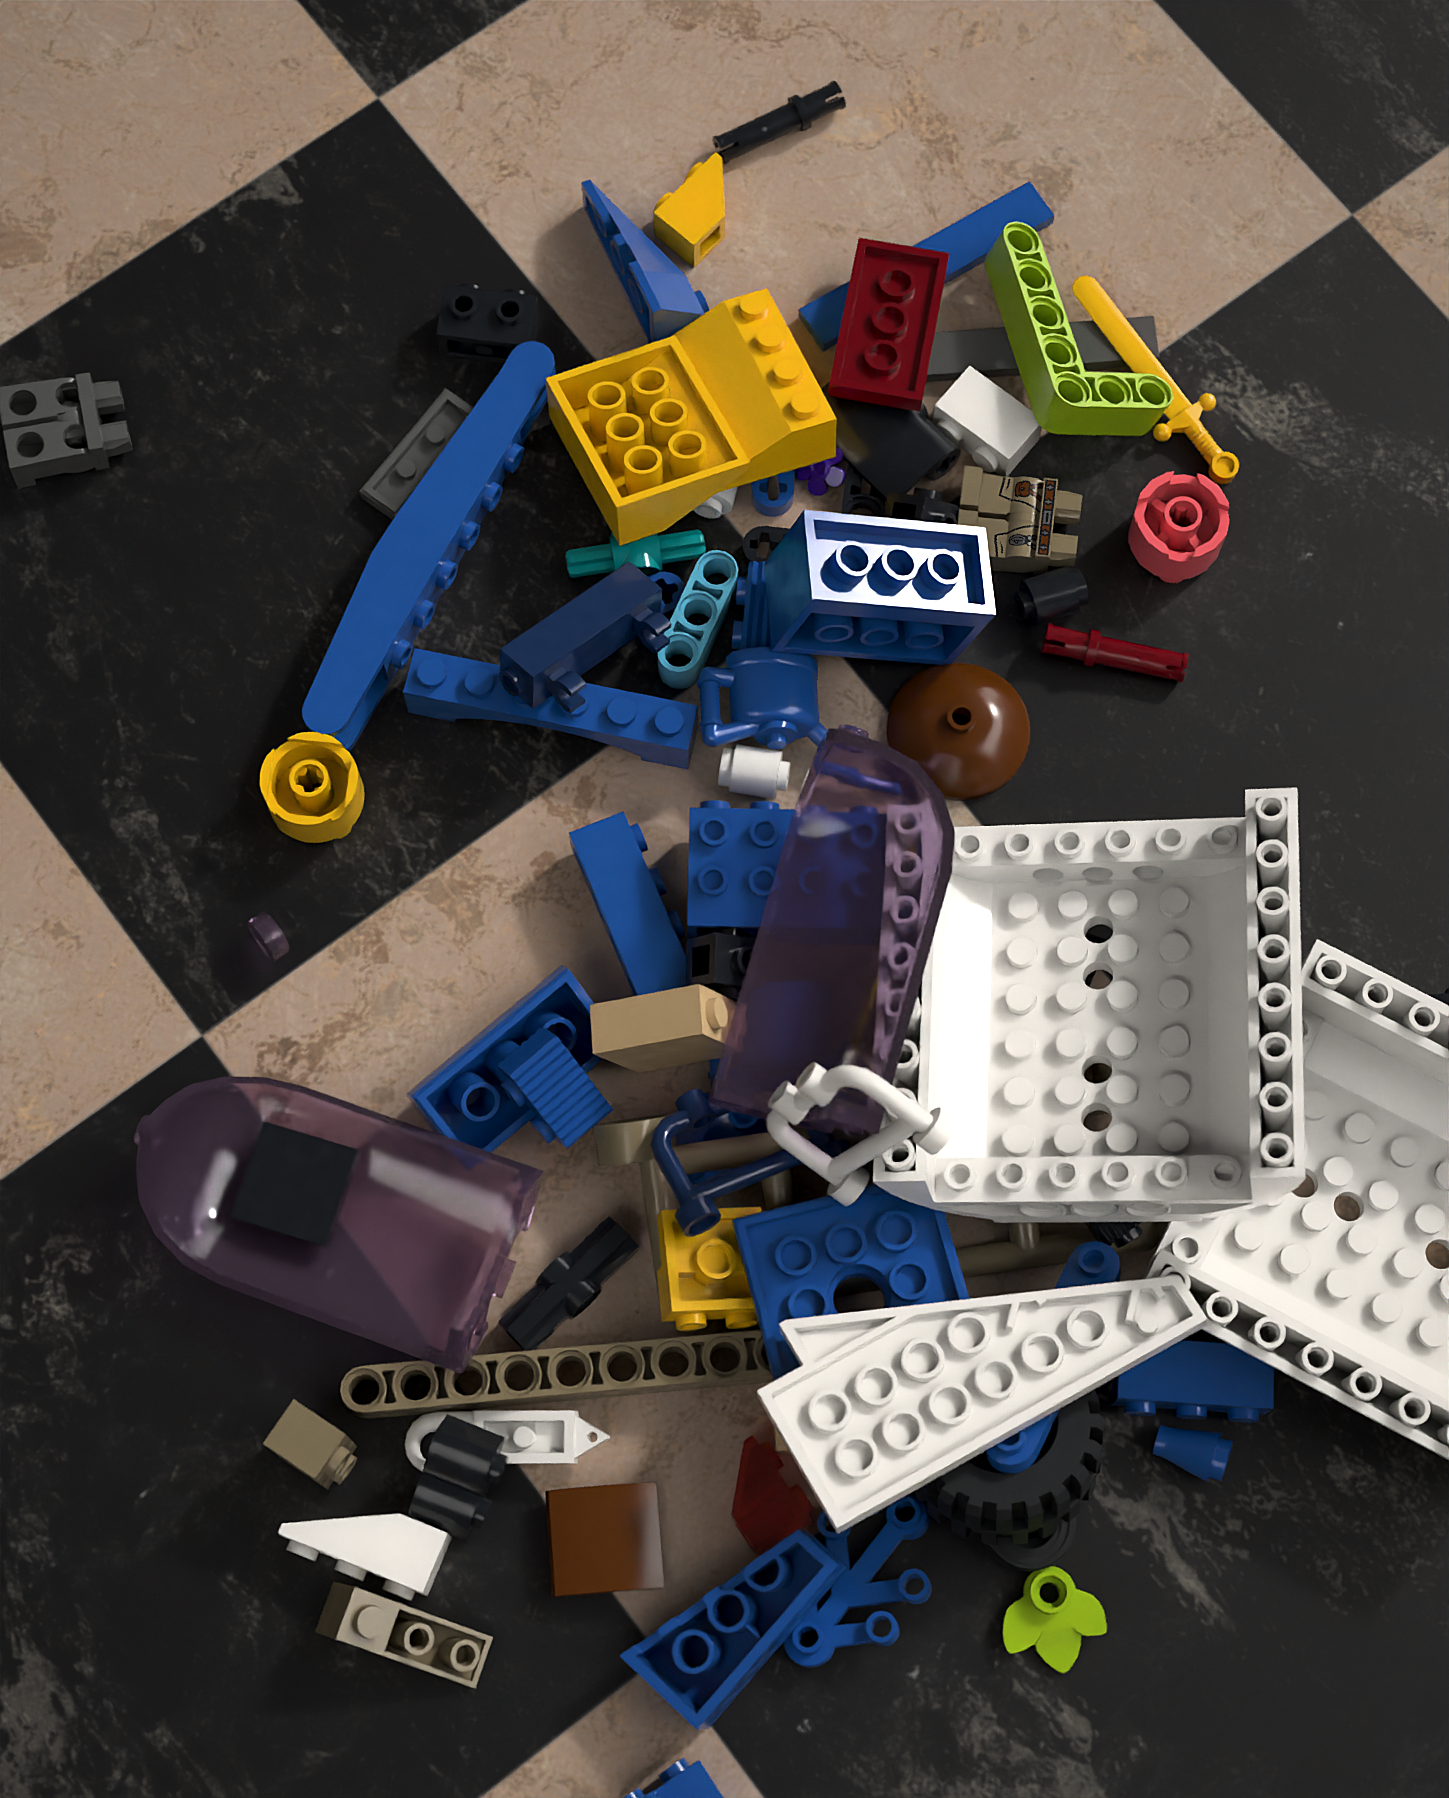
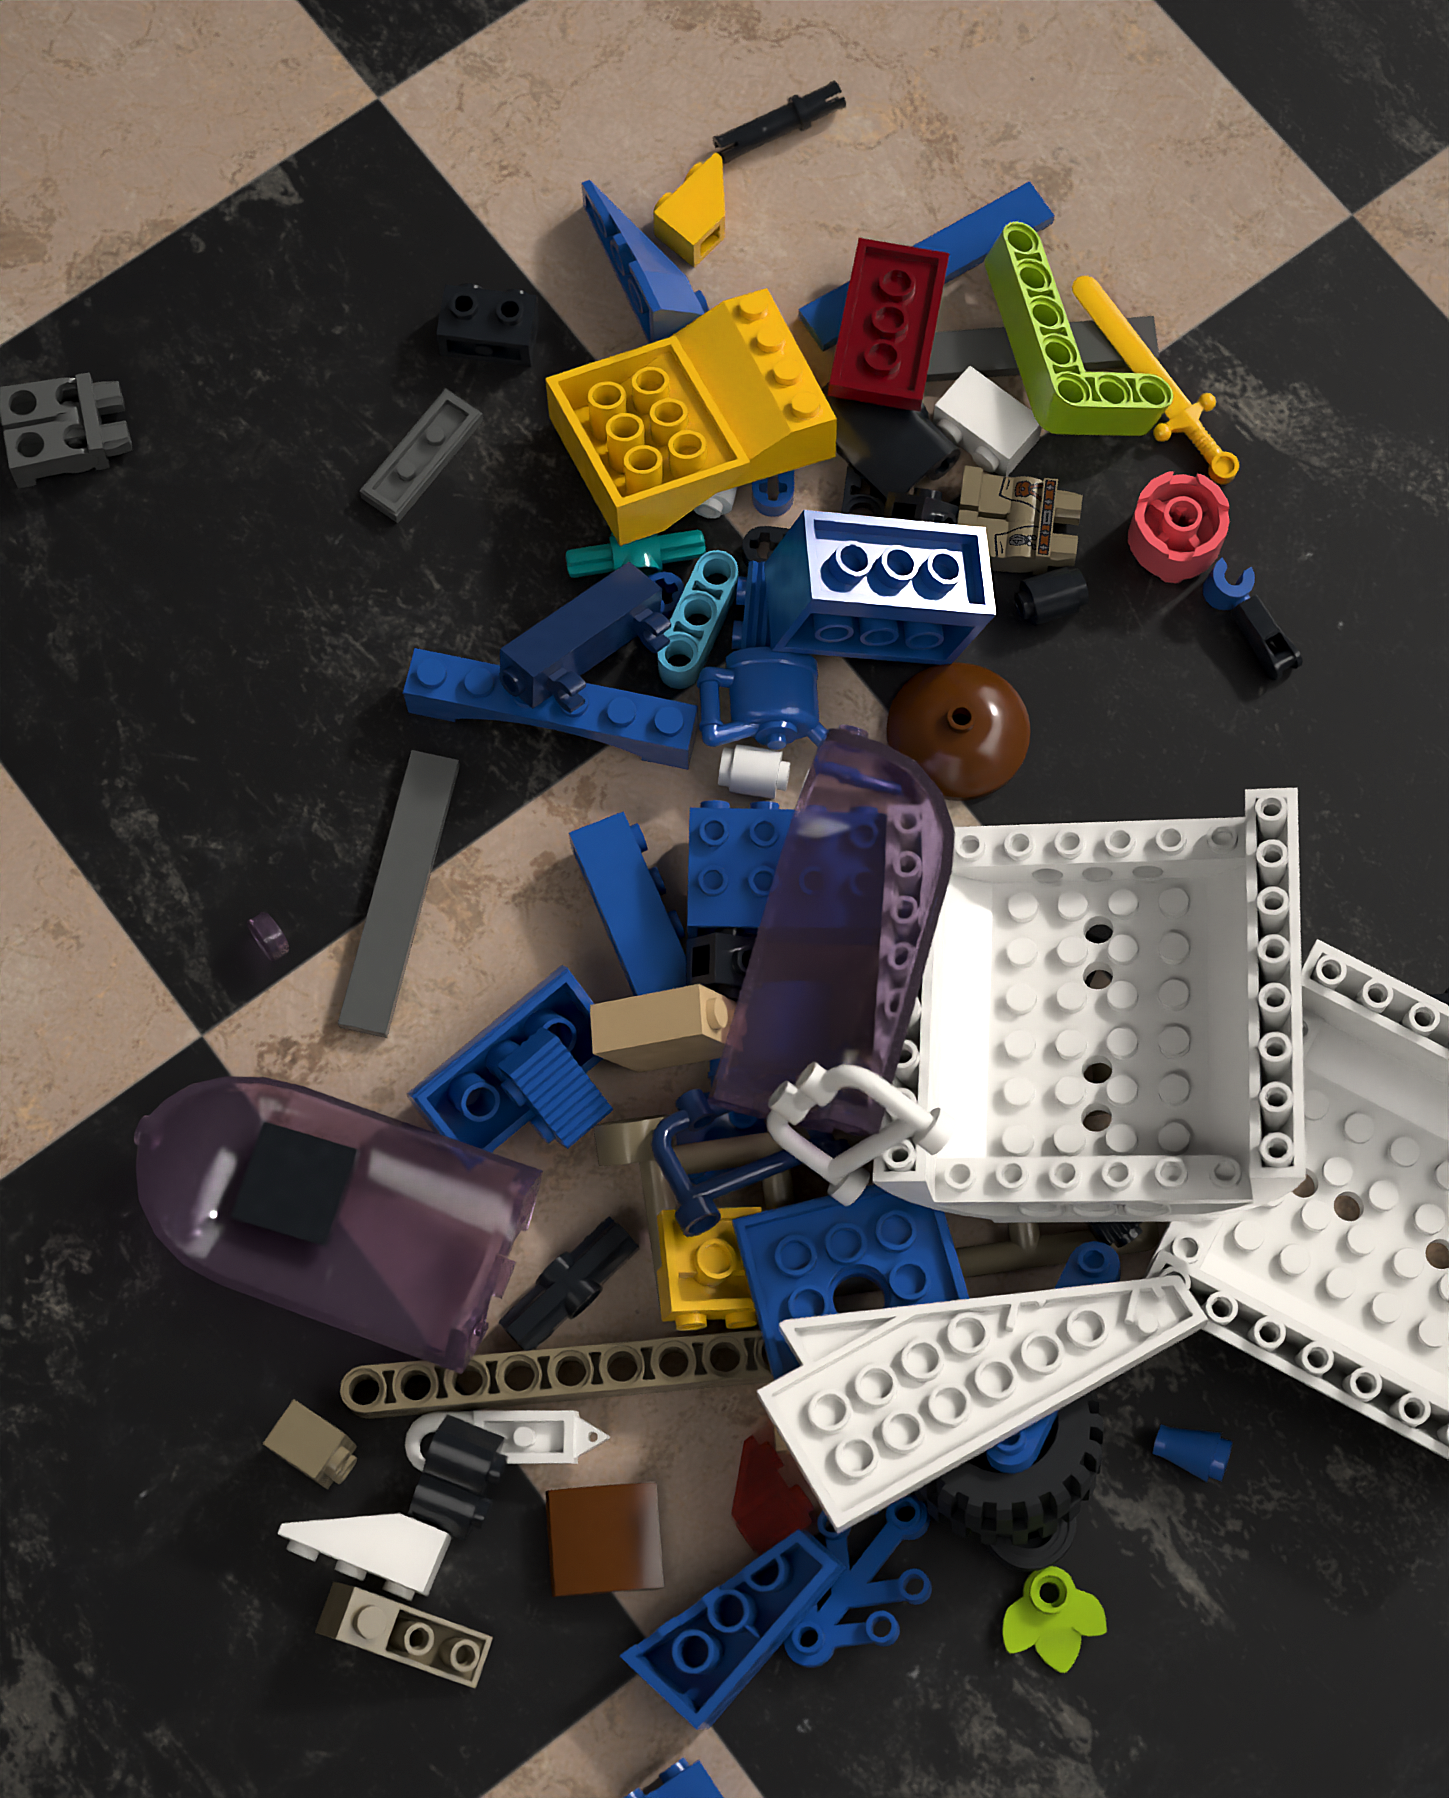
(293, 769): yellow brick -> none
(399, 894): none -> dark grey tile
(423, 548): blue piece -> none
(822, 474): dark purple plant -> none
(1113, 652): dark red pin -> none
(1197, 1380): blue brick -> none
(1252, 619): none -> black piece

